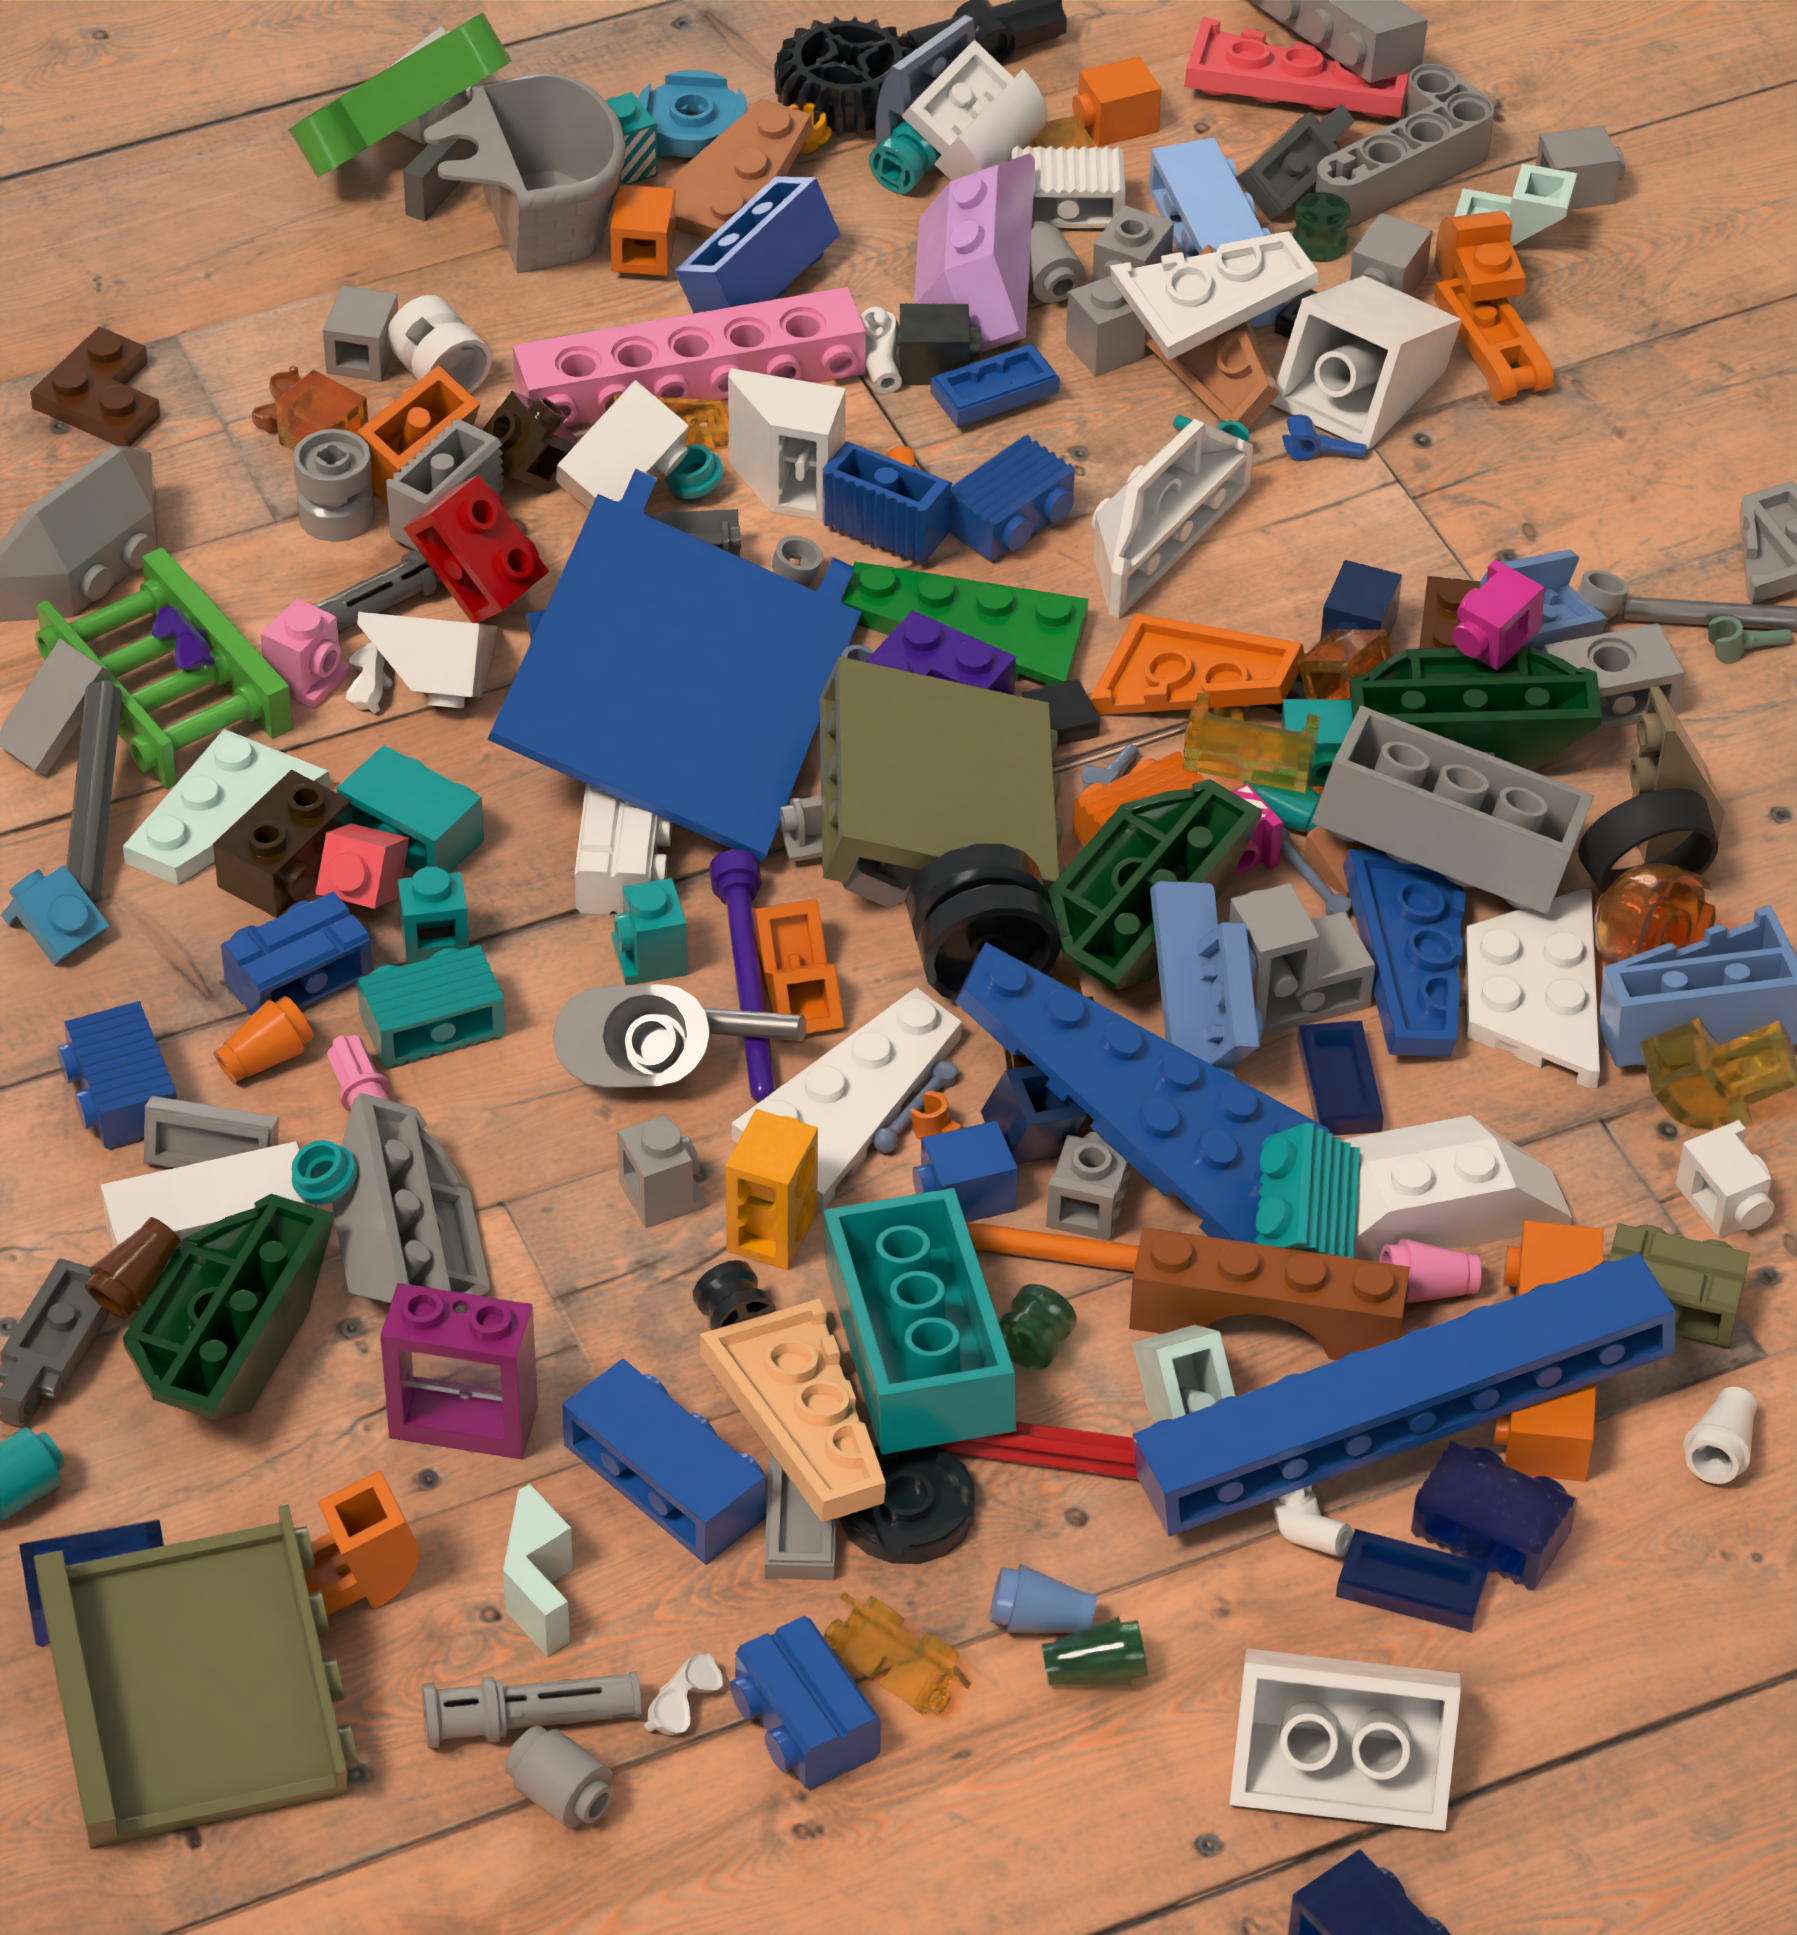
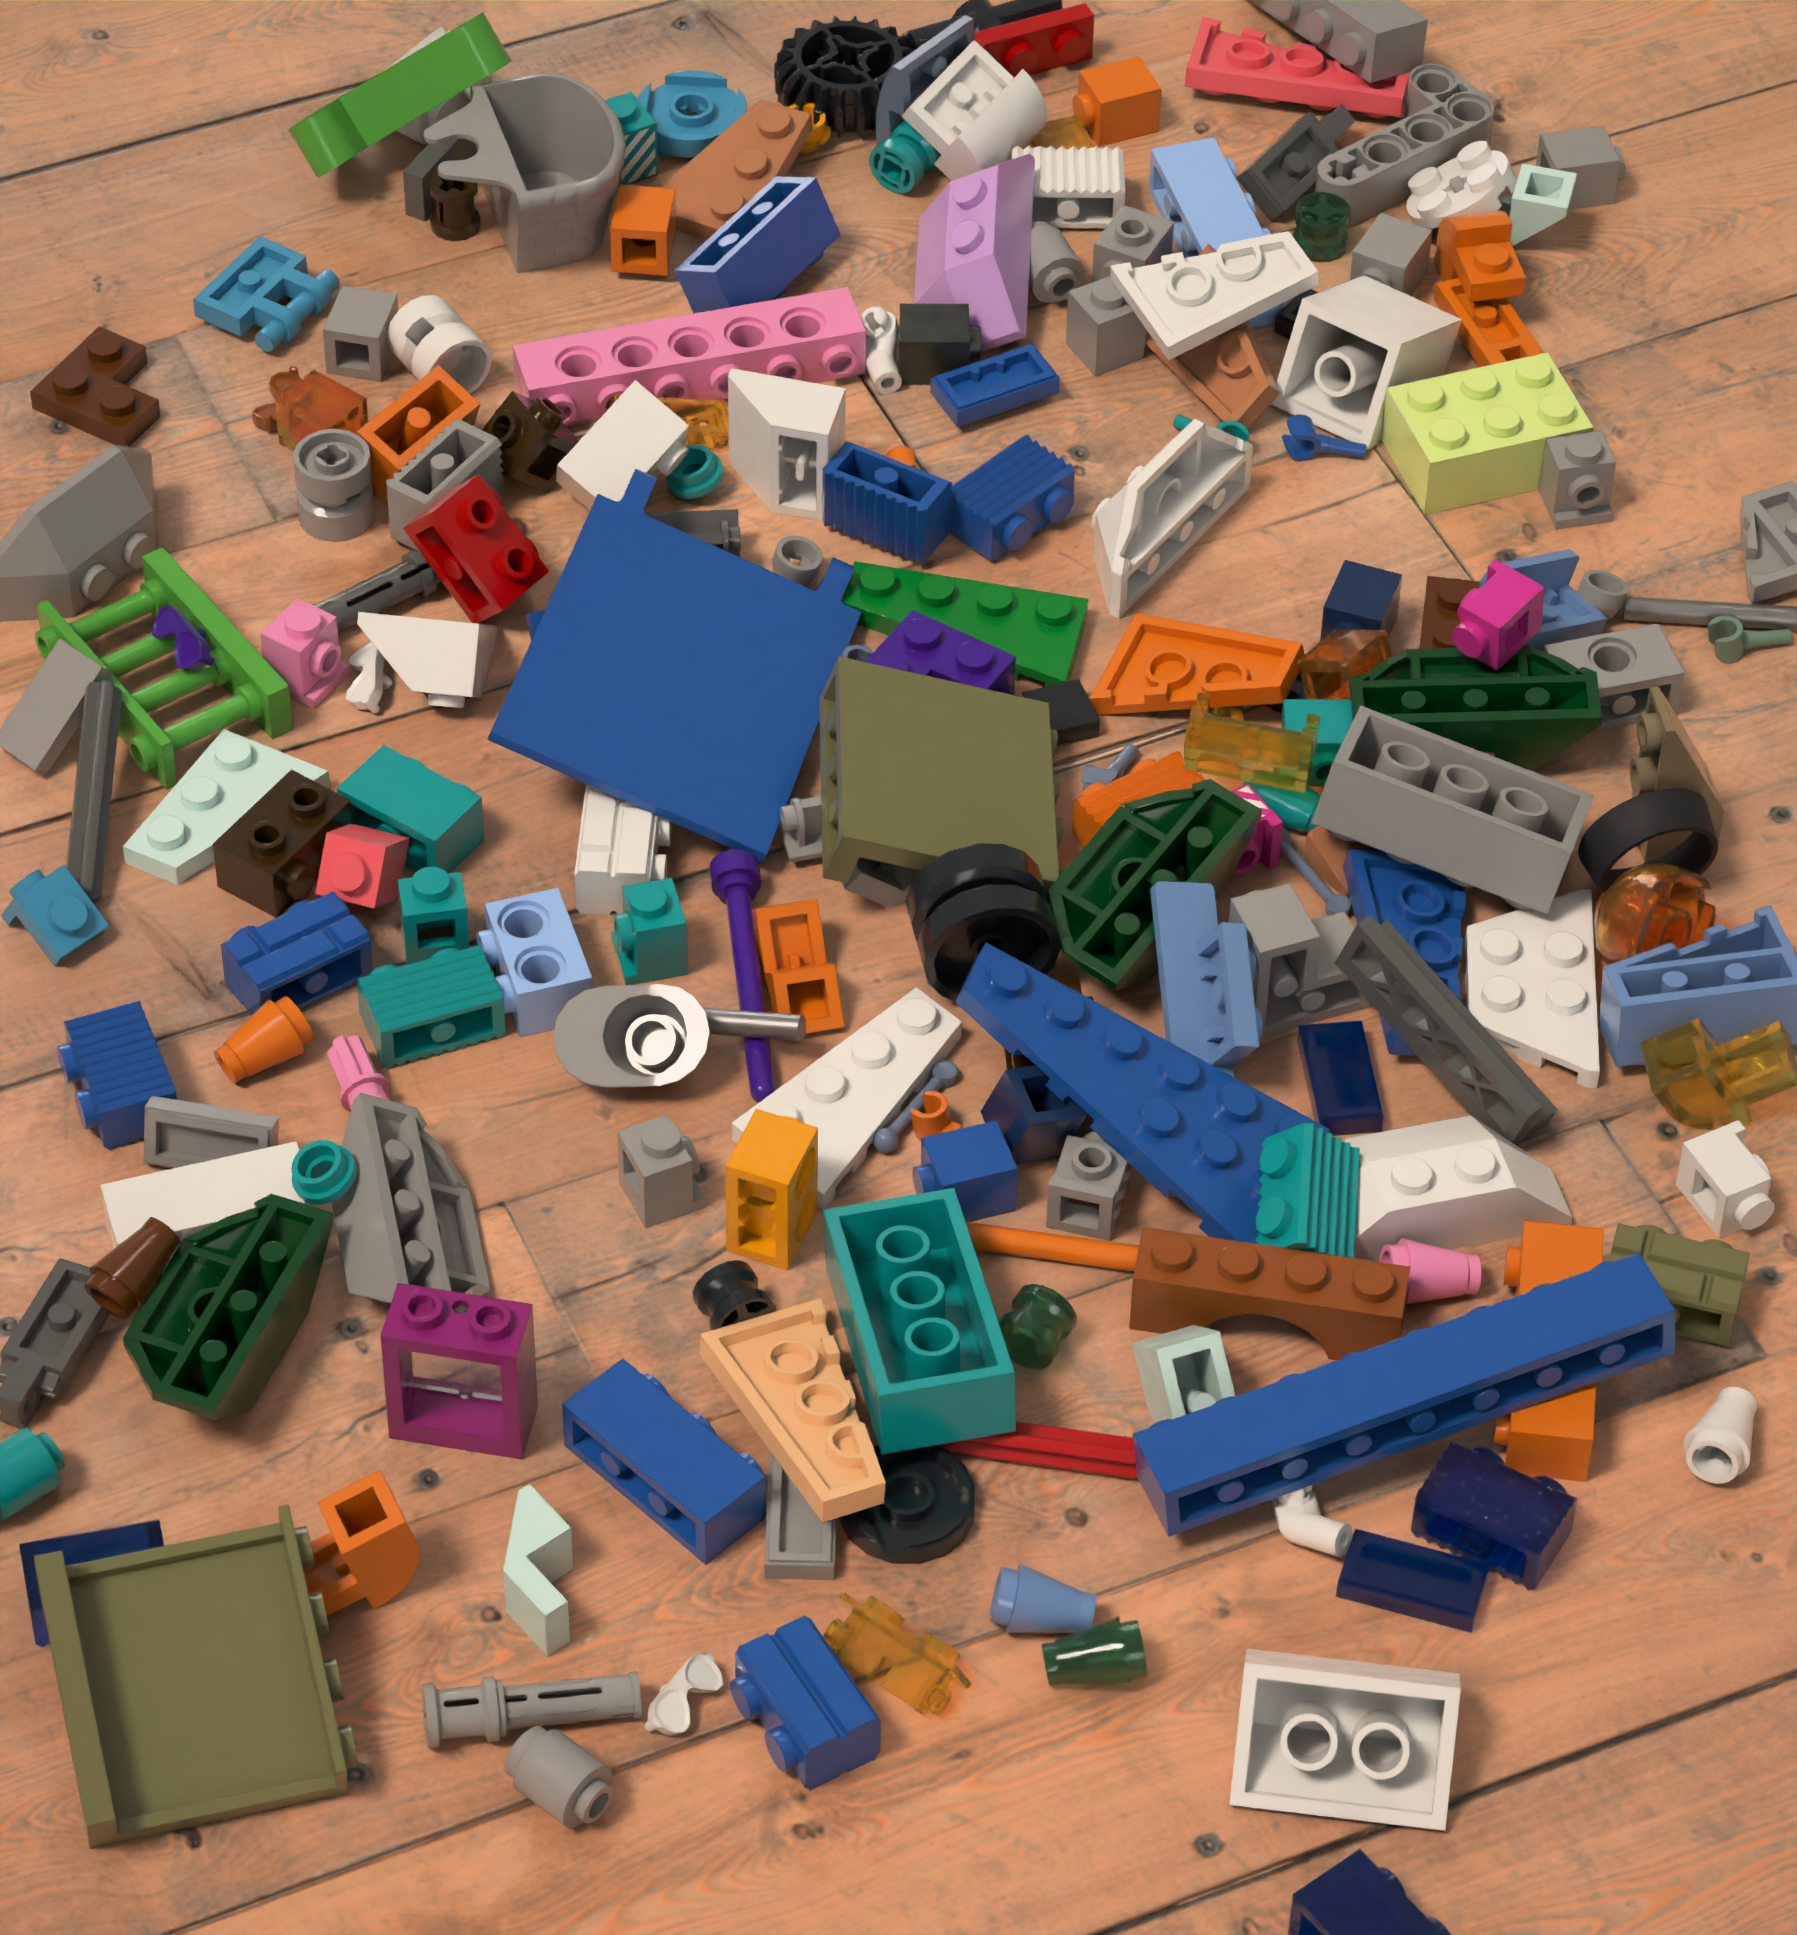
(253, 285): none -> dark azure plate
(454, 208): none -> dark brown bush
(534, 958): none -> light blue brick
(1041, 40): none -> red plate
(1443, 1031): none -> dark grey fence
(1460, 186): none -> white plate
(1478, 430): none -> yellowish green brick
(1577, 479): none -> light grey brick

